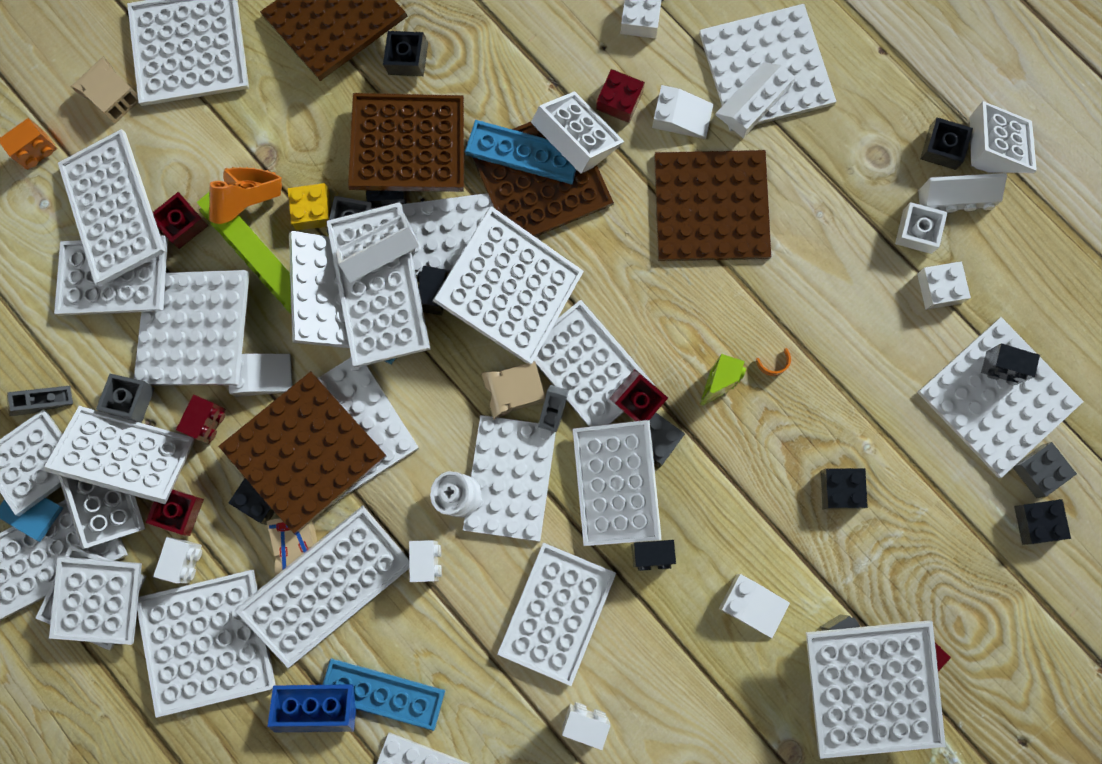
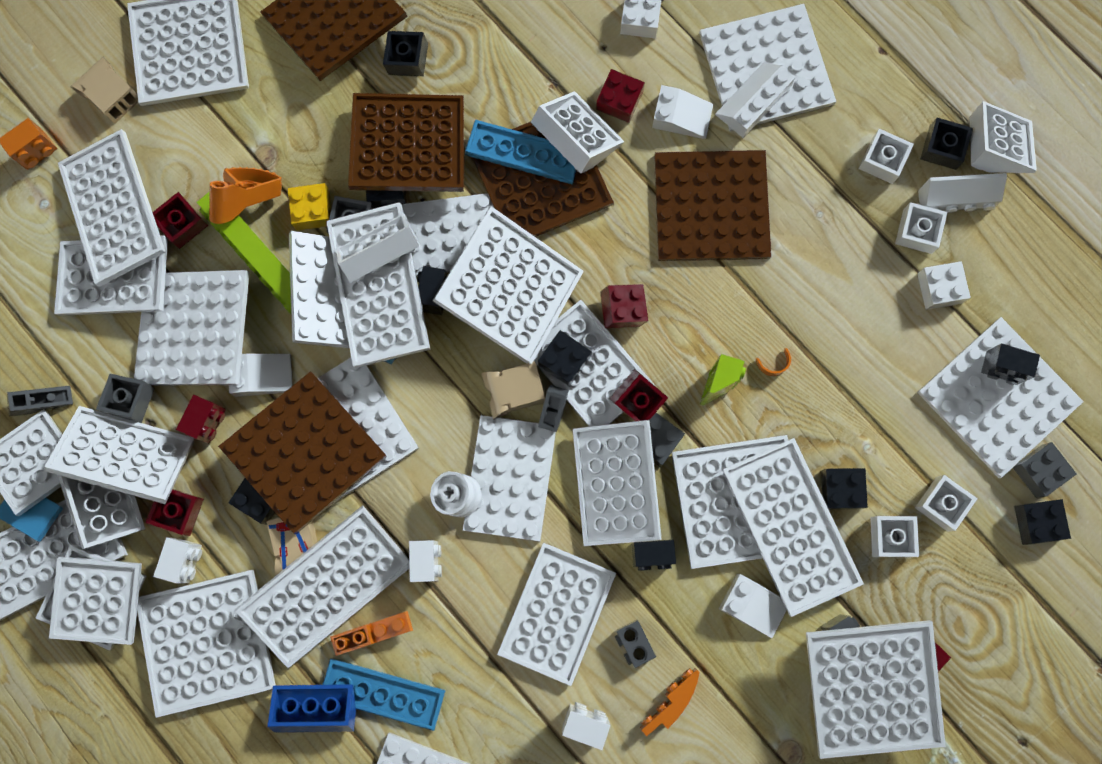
(371, 633): none -> orange slope
(564, 358): none -> black brick
(624, 306): none -> dark red brick
(639, 641): none -> dark grey brick
(679, 697): none -> orange slope
(709, 510): none -> white plate
(792, 527): none -> white plate
(886, 156): none -> white brick
(894, 536): none -> white brick
(946, 503): none -> white brick

